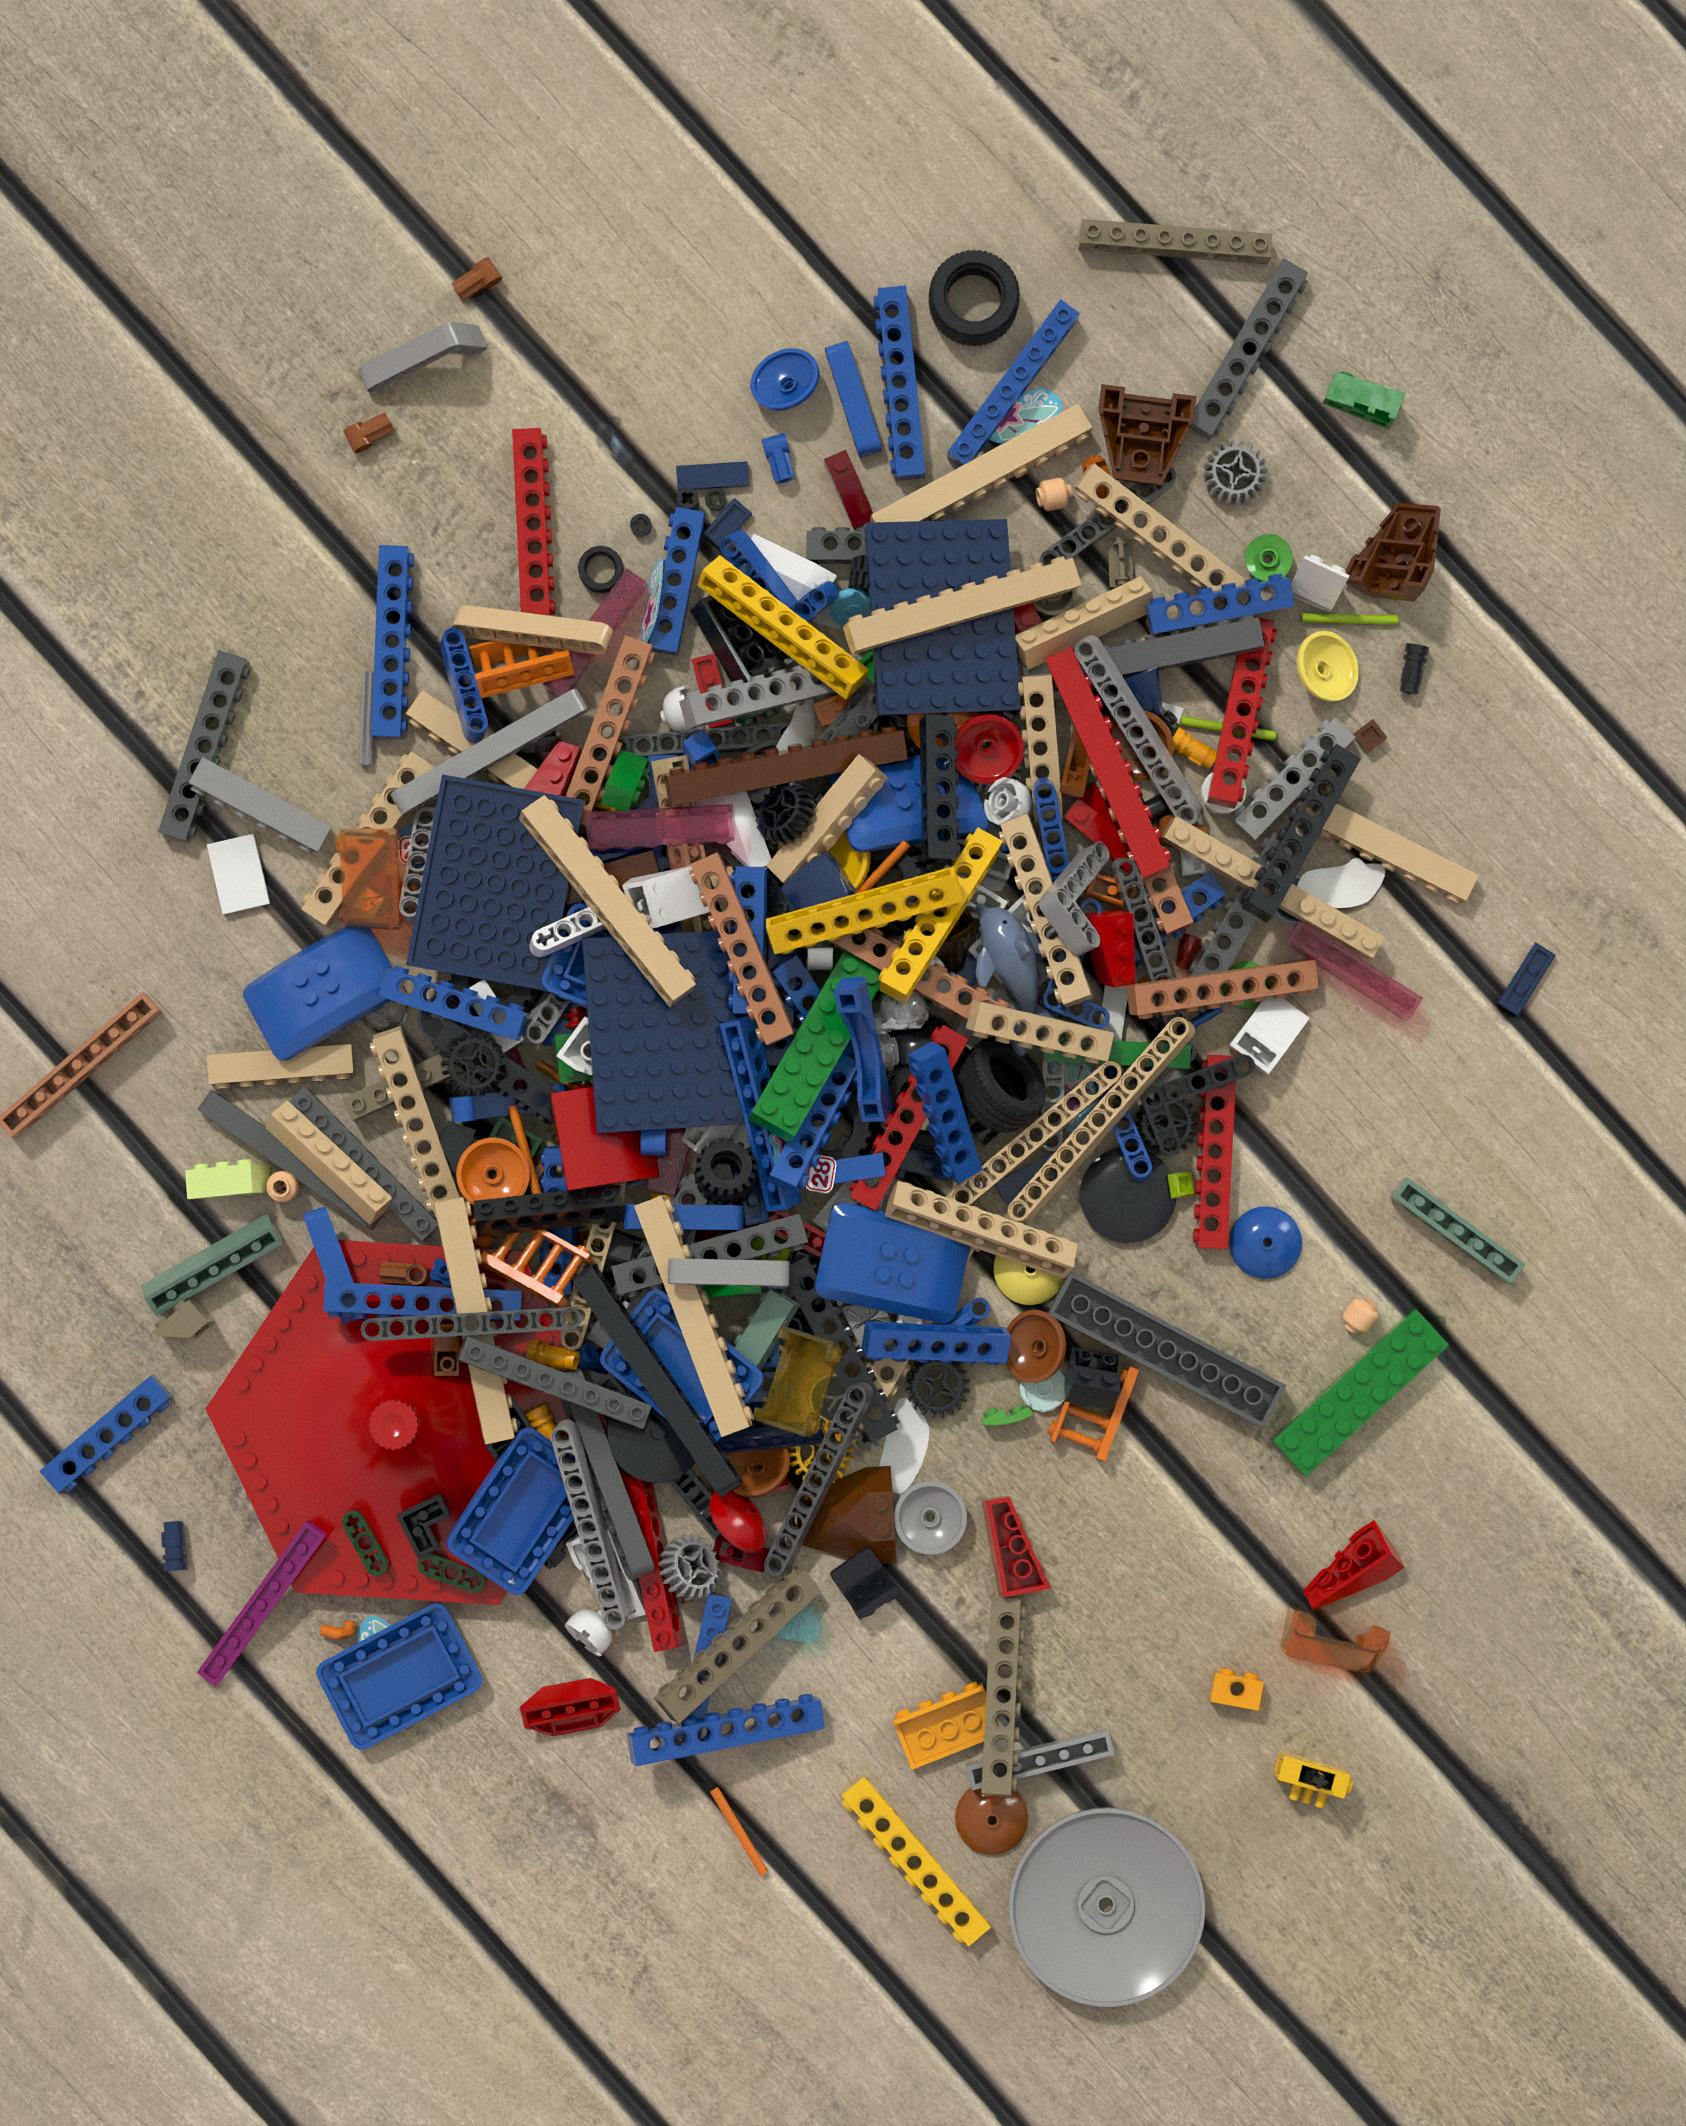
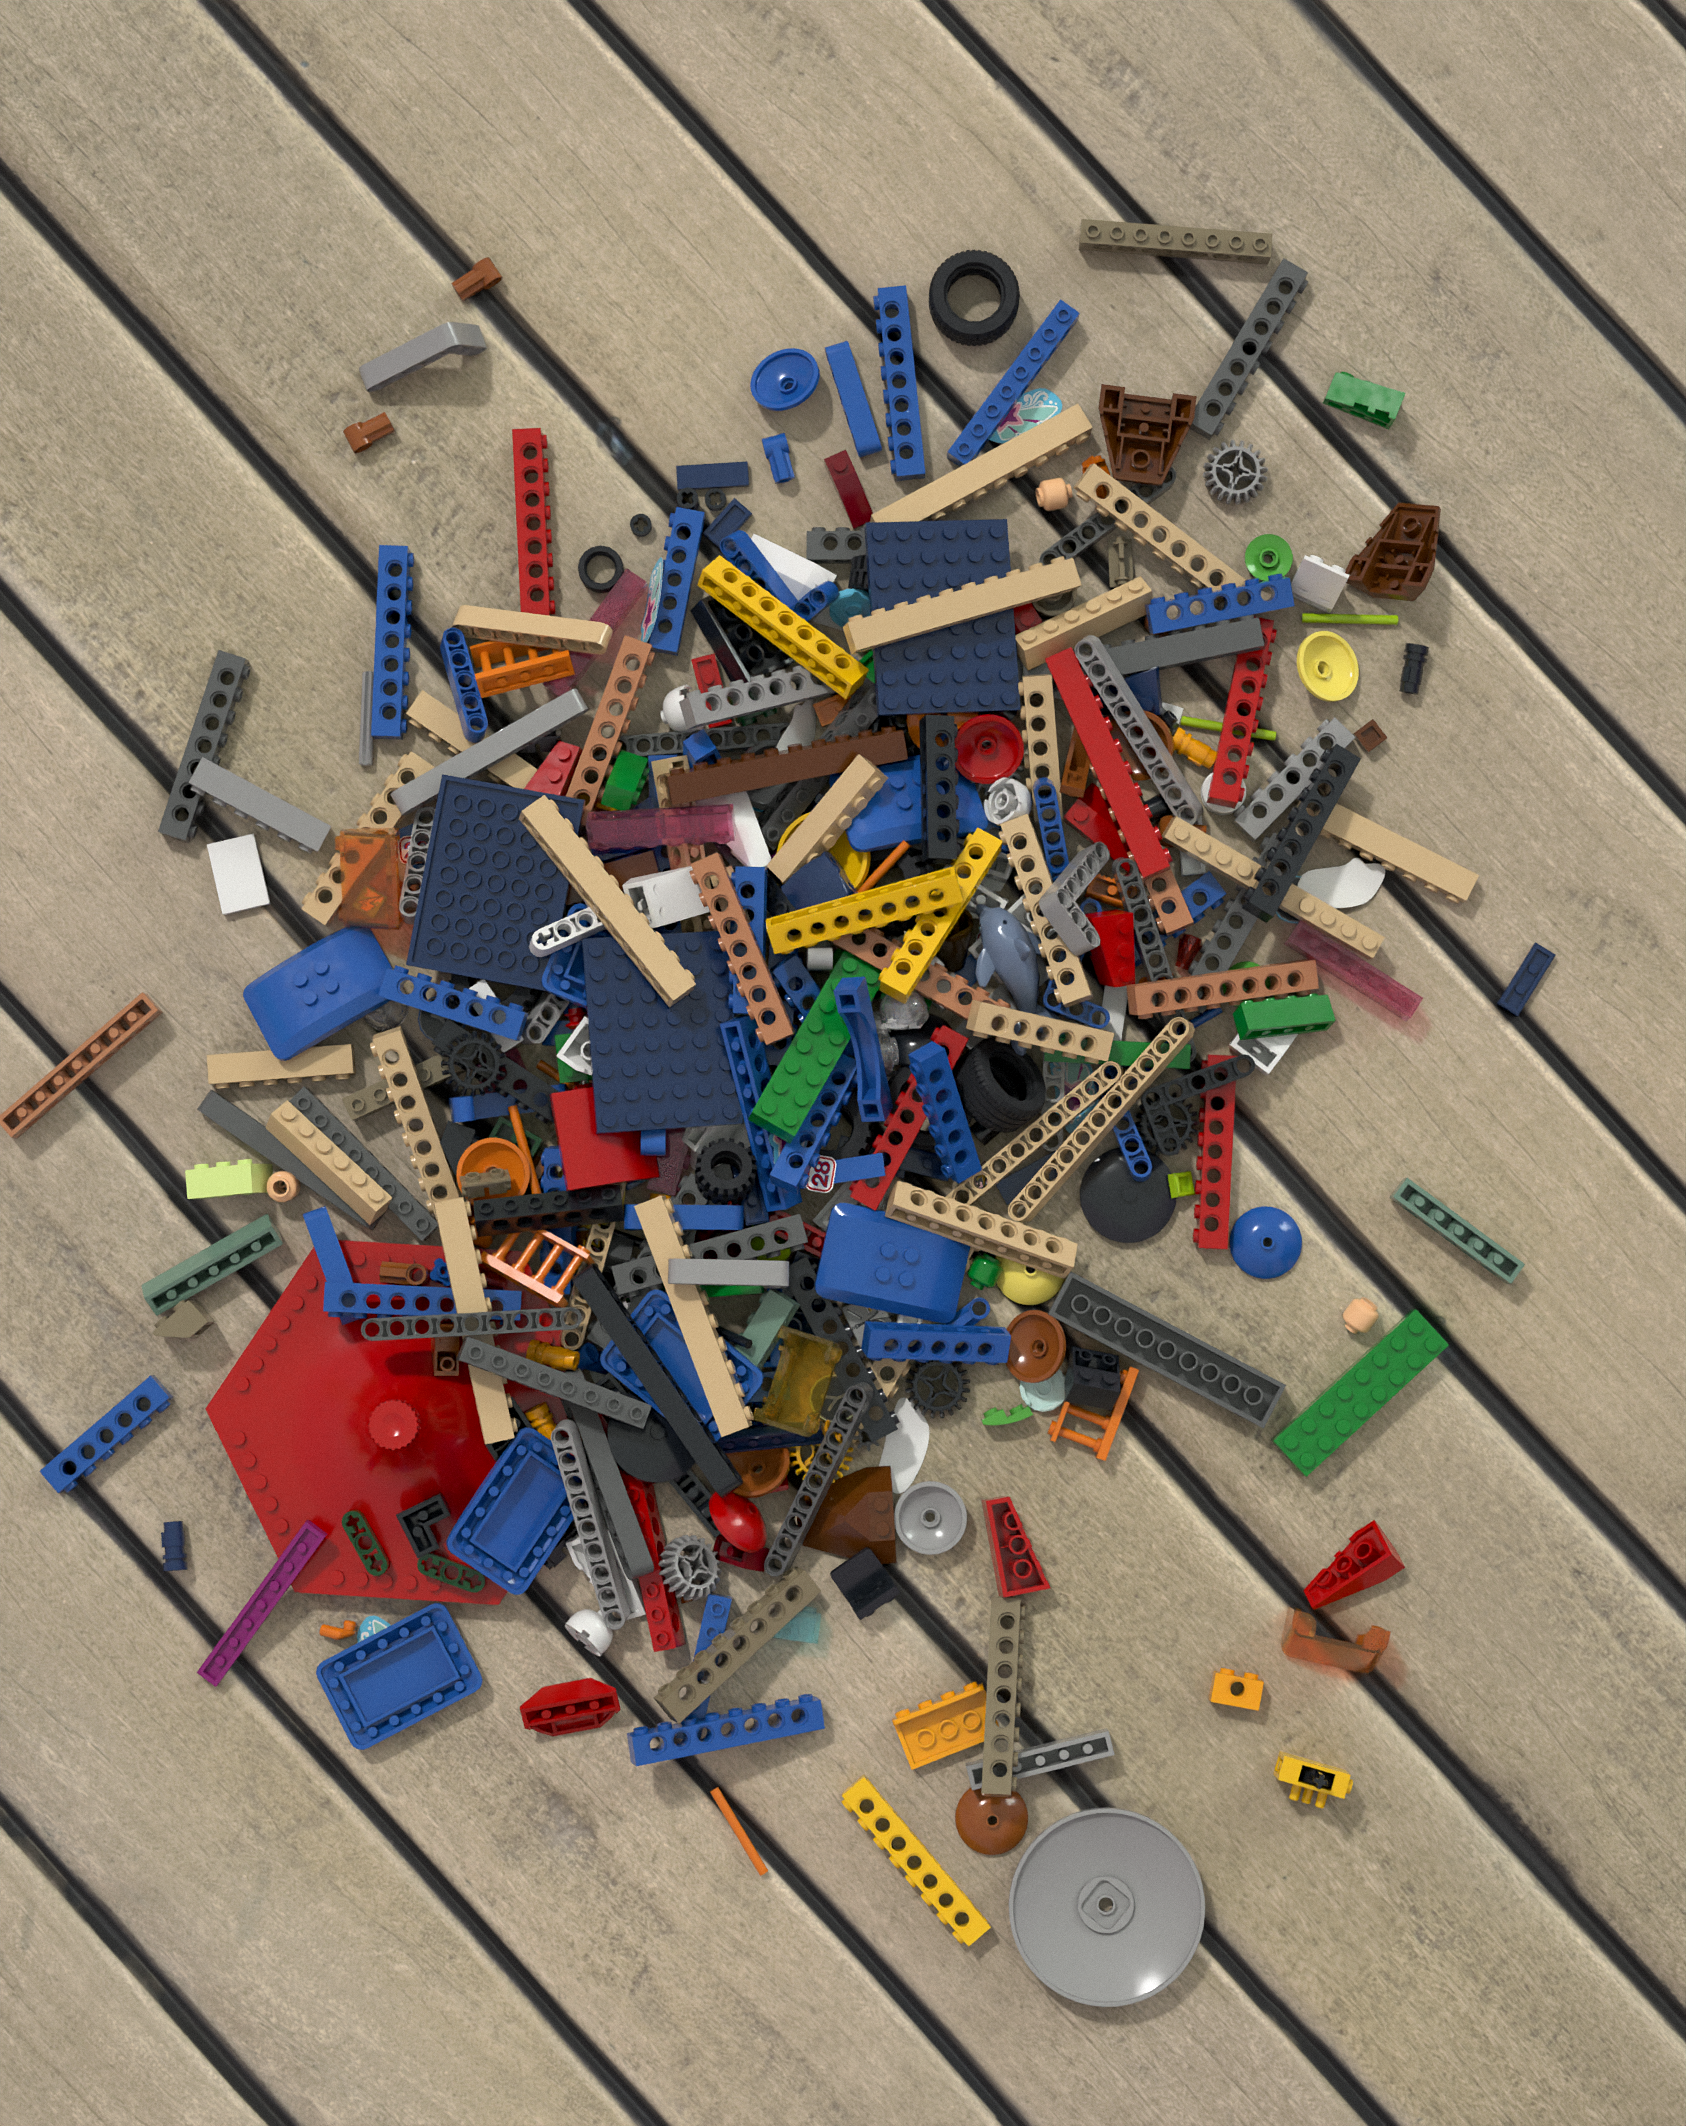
(474, 1183): none -> dark tan hinge
(734, 1337): none -> black bar
(785, 813): black gear -> none
(984, 1271): none -> green head
(1283, 1016): none -> green brick

